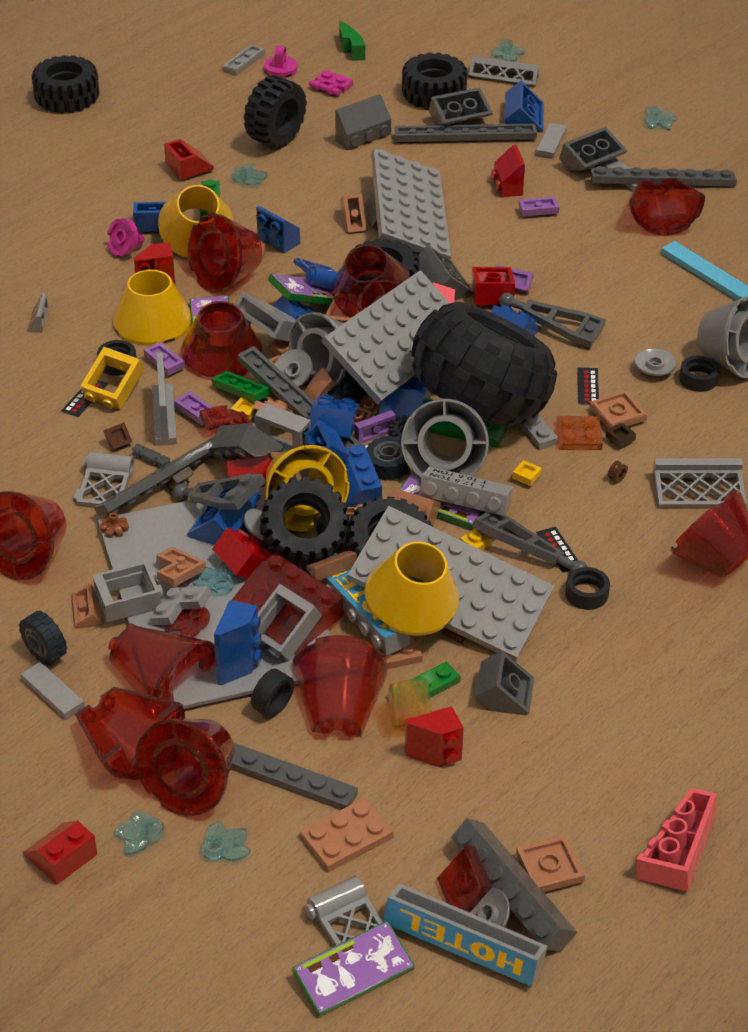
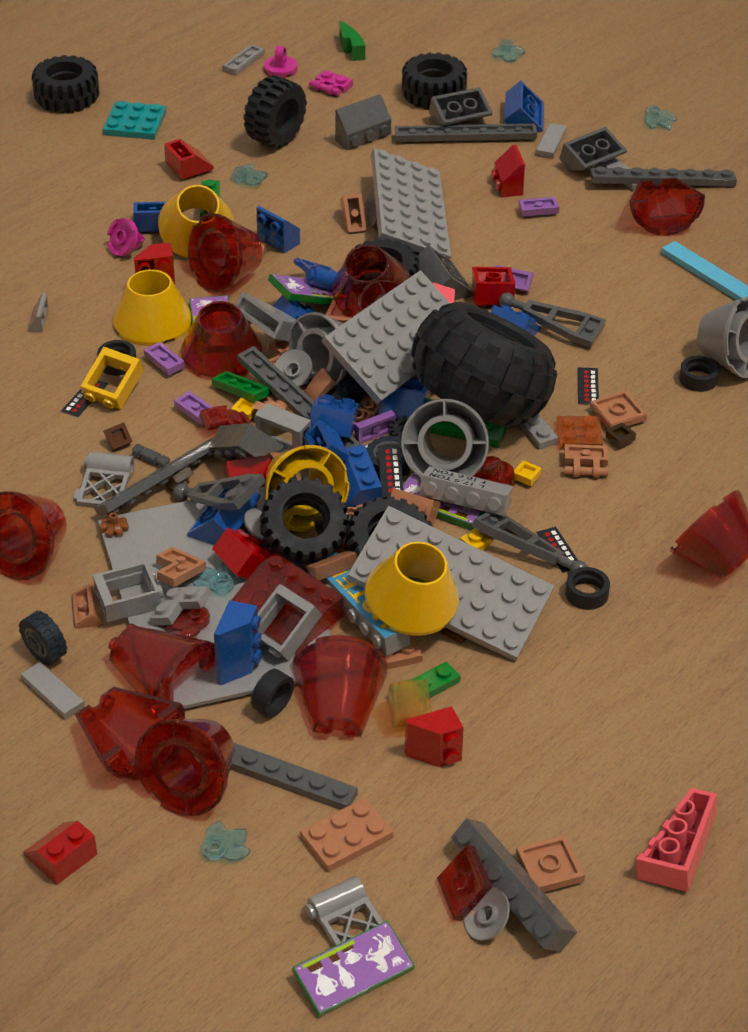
(134, 120): none -> teal plate
(139, 831): clear light blue plate -> none
(163, 408): light grey fence -> none
(390, 468): none -> black sticker
(465, 934): brick -> none
(496, 471): none -> clear red plate
(504, 67): light grey fence -> none
(504, 685): dark grey slope -> none
(586, 455): none -> nougat plate
(617, 471): reddish brown bush -> none
(655, 362): light grey dish -> none
(696, 469): light grey fence -> none

